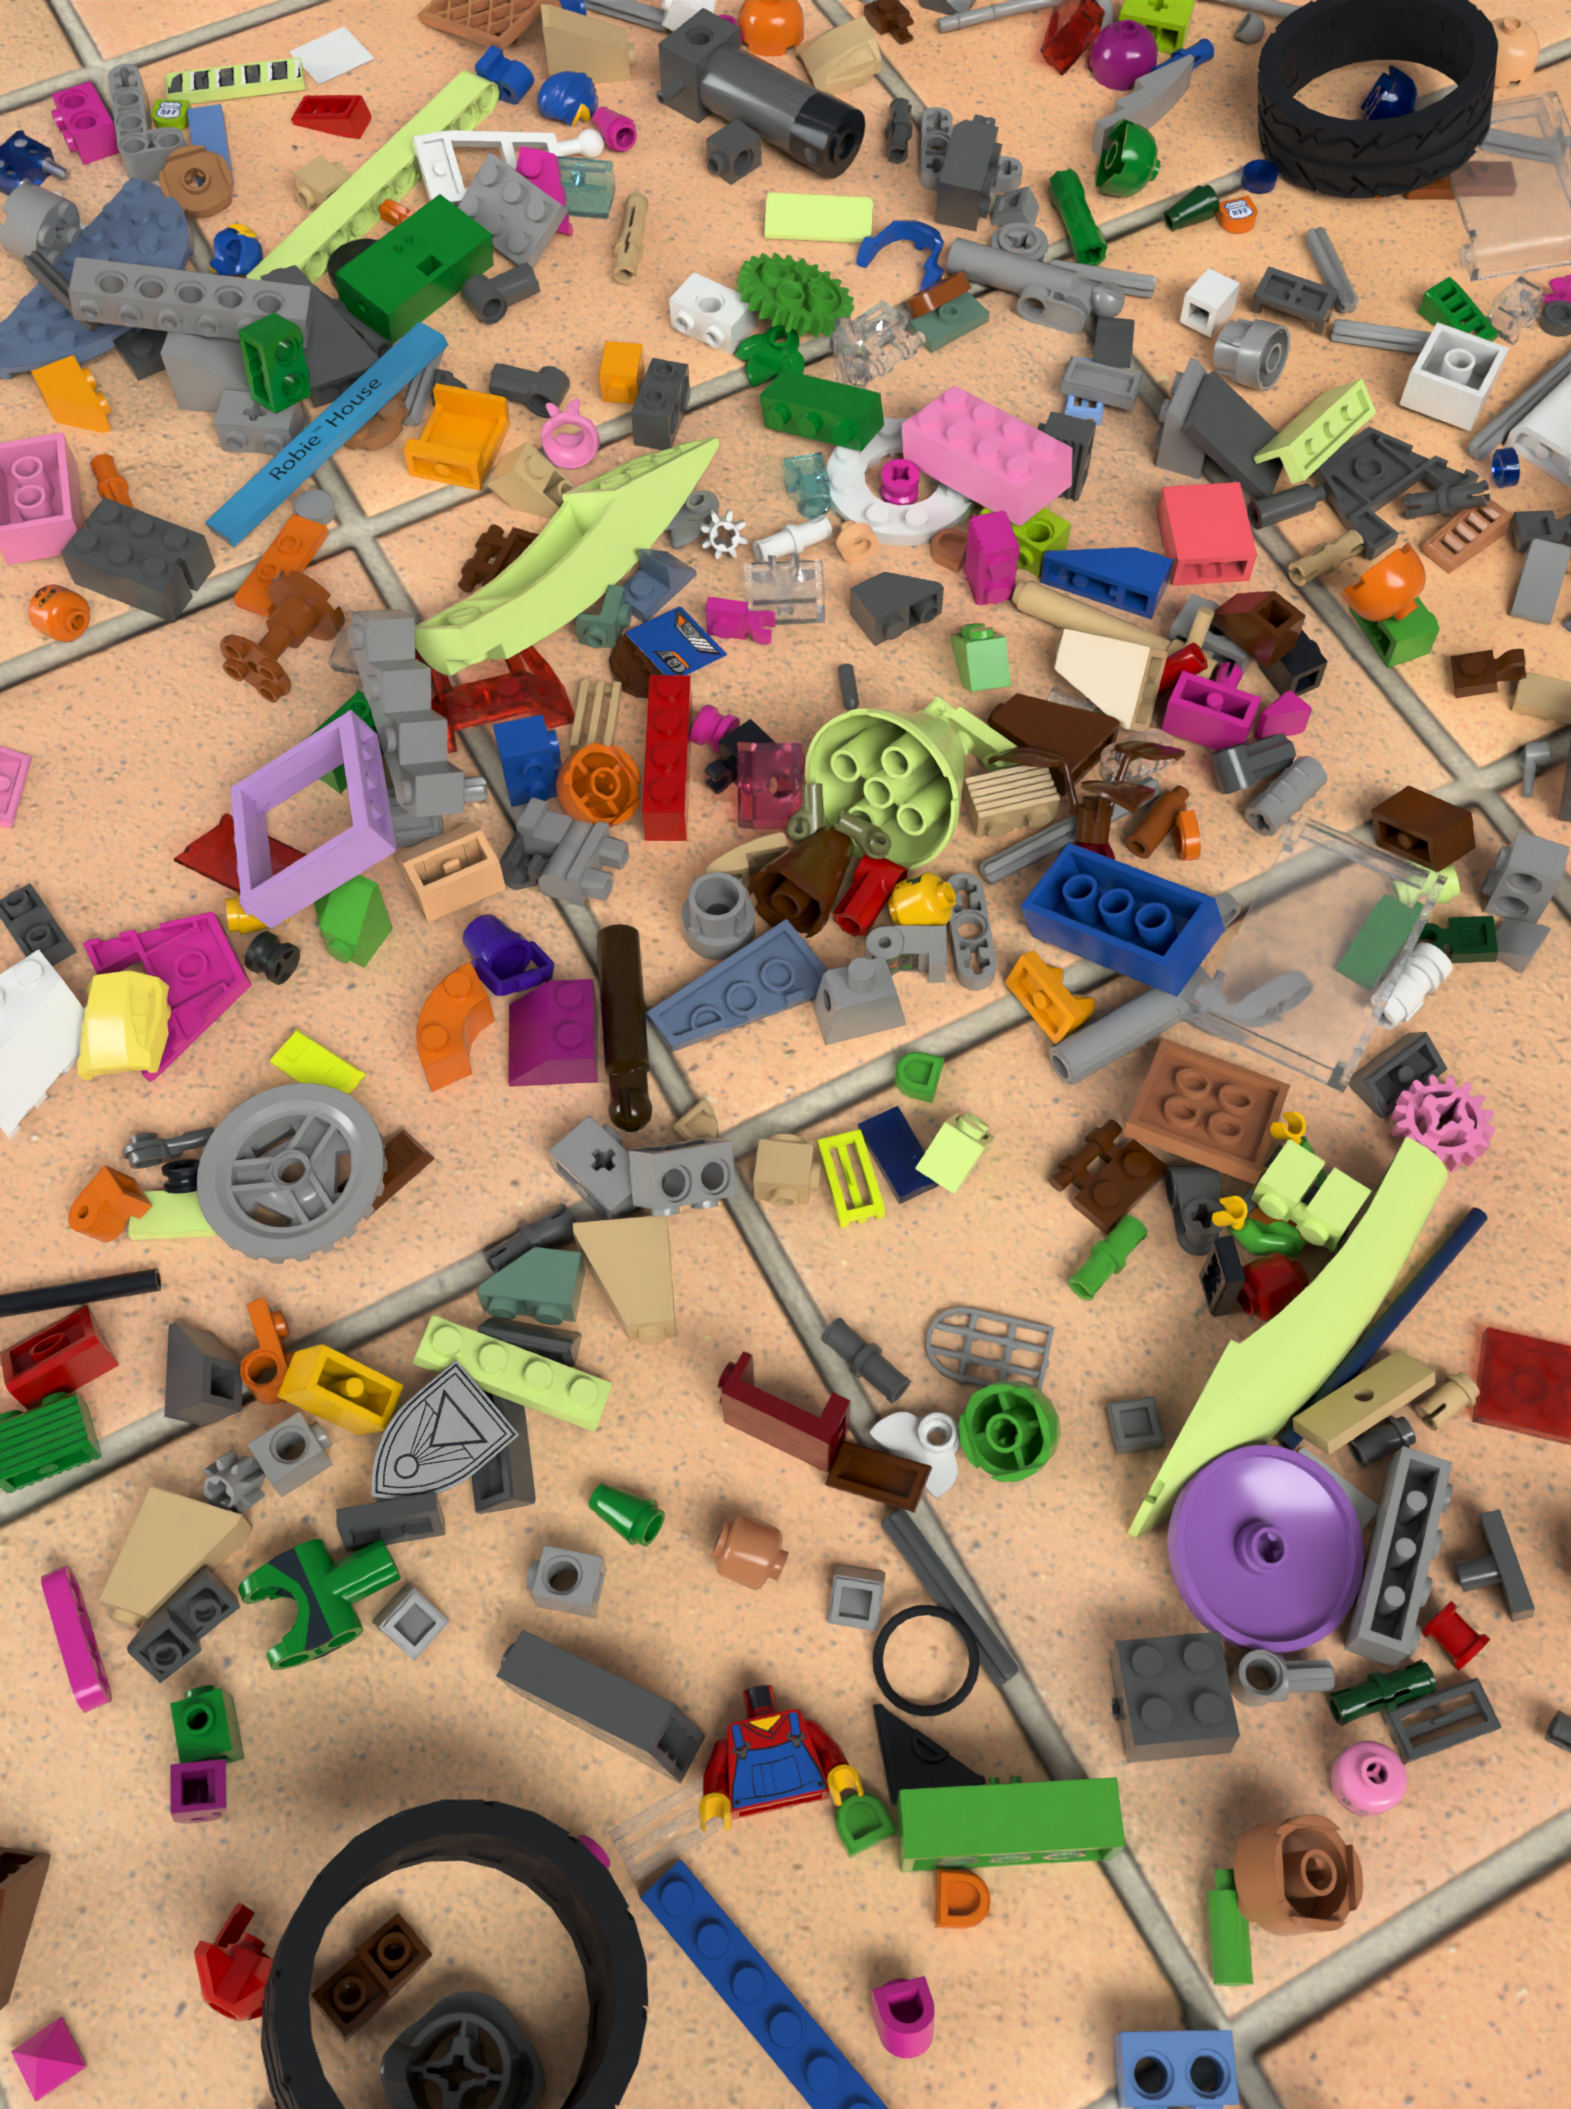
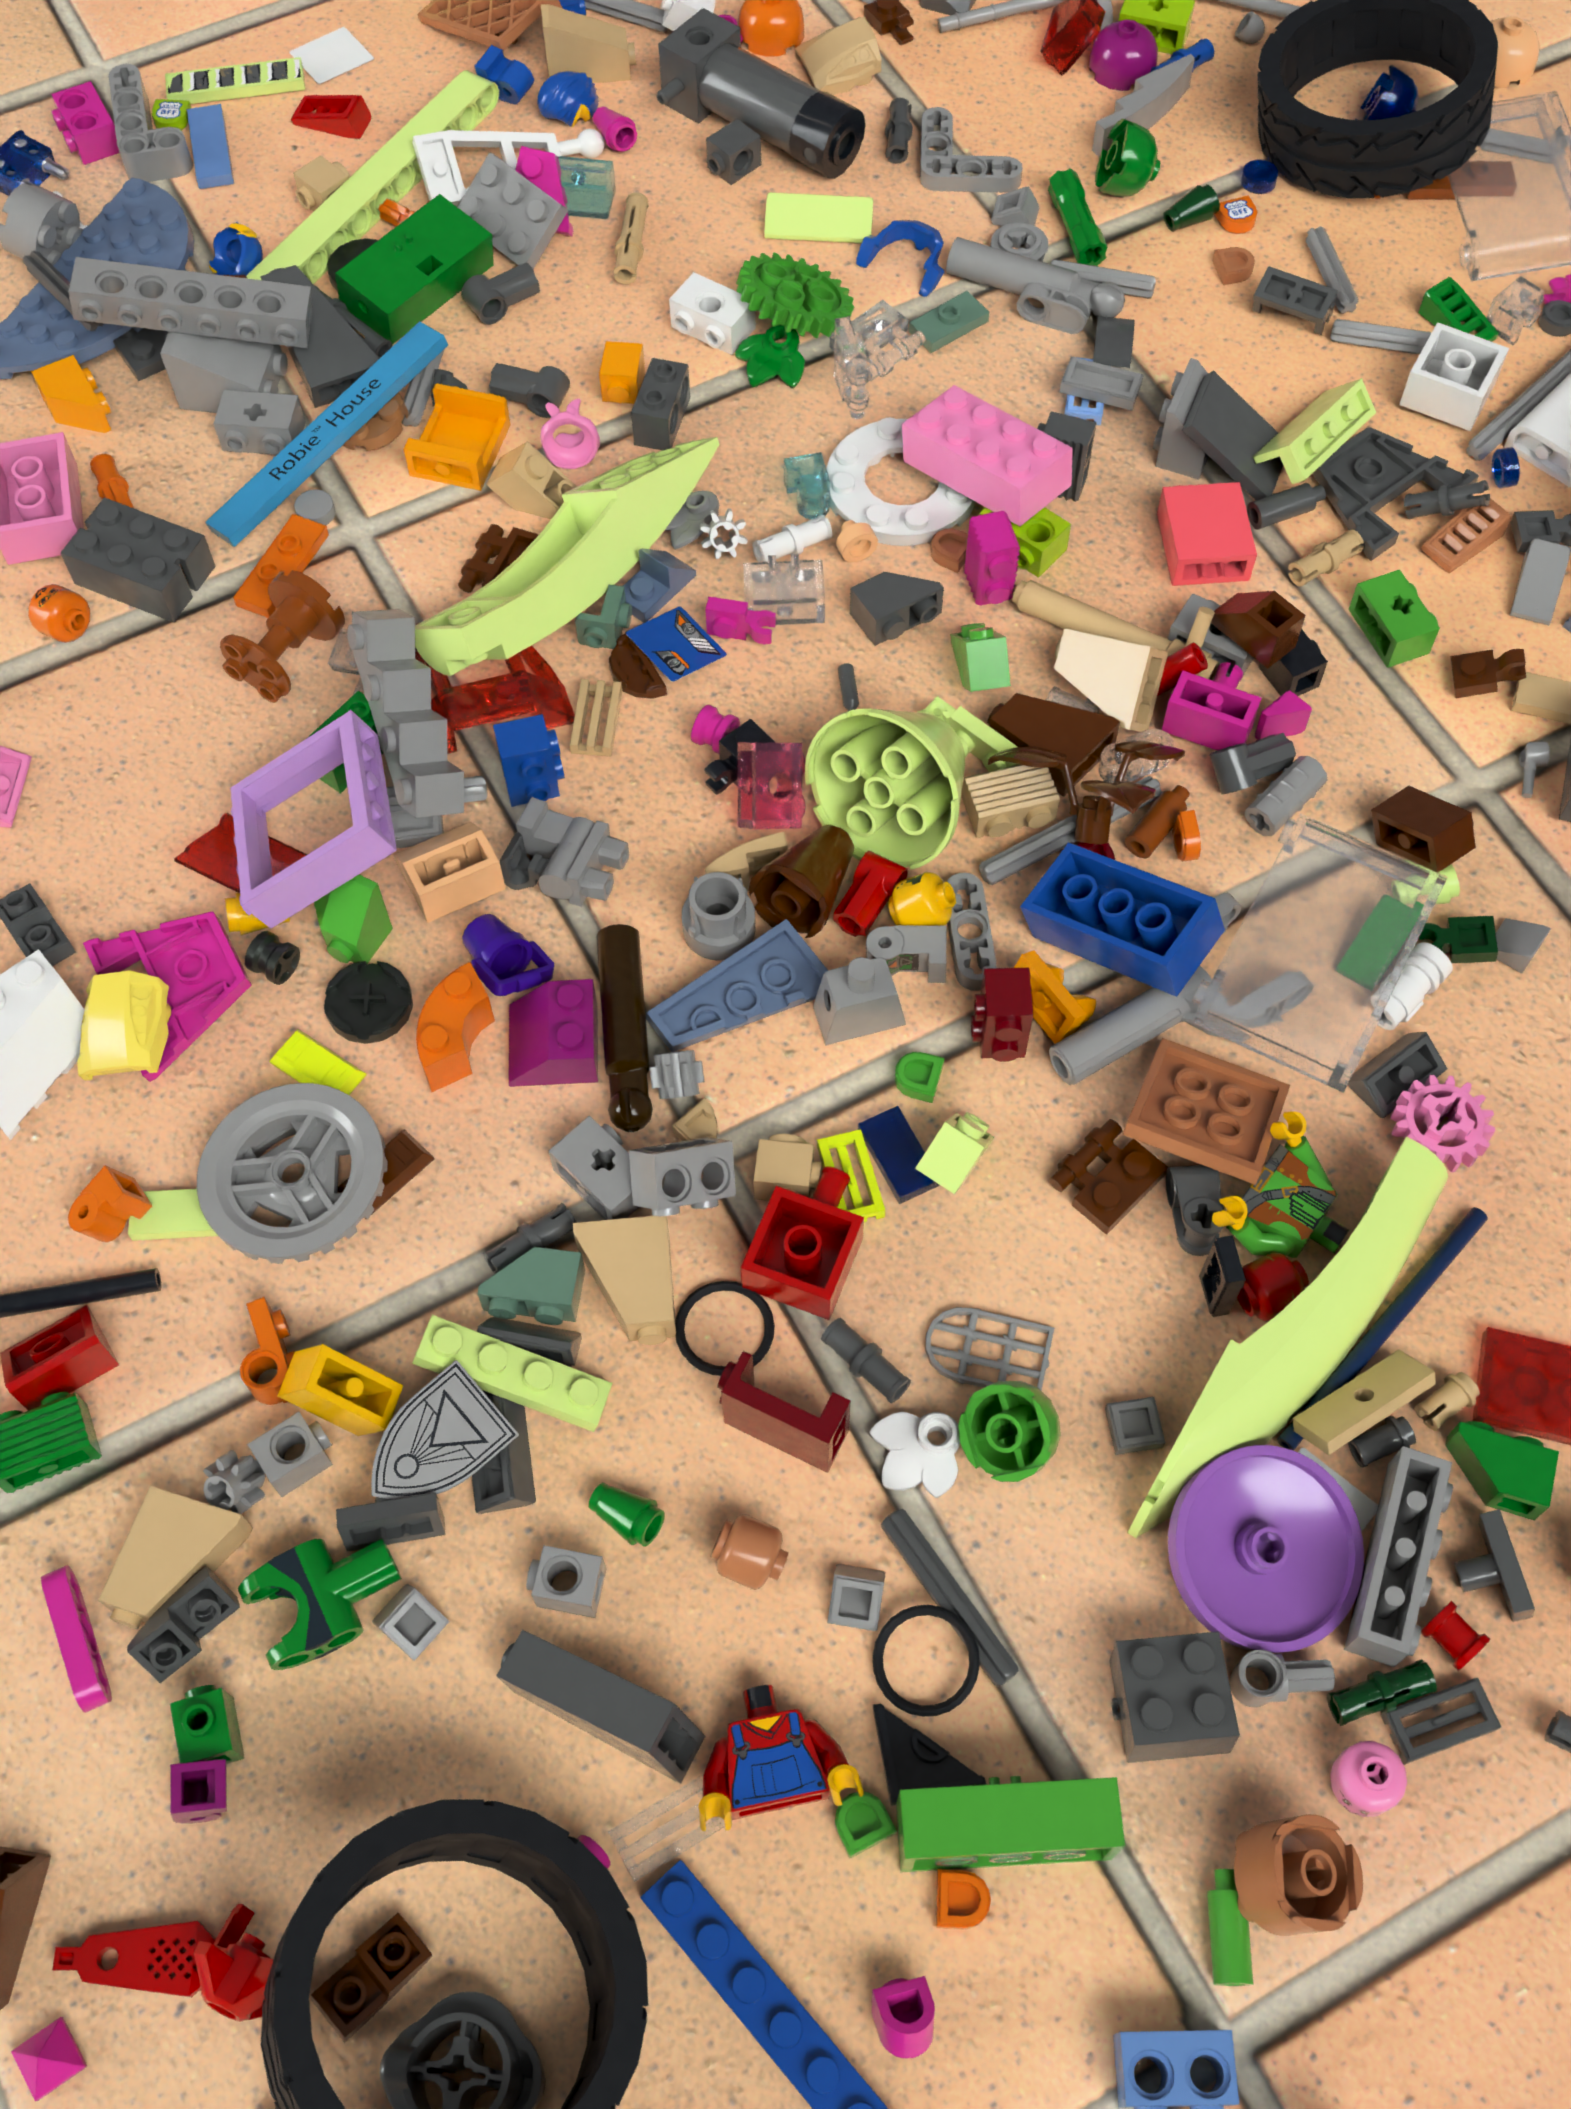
(136, 1957): none -> red piece
(149, 1150): dark grey plate -> none
(181, 1176): black bush -> none
(197, 161): medium nougat plate -> none
(200, 1377): dark grey slope -> none
(275, 362): green brick -> none
(368, 1002): none -> pearl dark grey tile
(599, 785): orange cylinder -> none
(667, 758): red brick -> none
(676, 1074): none -> light grey gear
(715, 1287): none -> black tyre
(804, 1247): none -> red brick
(809, 815): olive arm -> none
(822, 410): green brick -> none
(868, 836): olive arm -> none
(878, 1476): reddish brown tile -> none
(900, 482): dark pink wheel -> none
(938, 294): dark orange beam -> none
(968, 173): dark grey hinge -> none
(1003, 1014): none -> dark red brick
(1107, 1257): bright green pin -> none
(1113, 576): blue slope -> none
(1209, 302): white brick -> none
(1233, 264): none -> nougat tile
(1252, 352): light grey piece -> none
(1330, 1210): yellowish green piece -> none
(1388, 587): orange cylinder -> none
(1505, 1470): none -> green slope
(1524, 878): light grey brick -> none

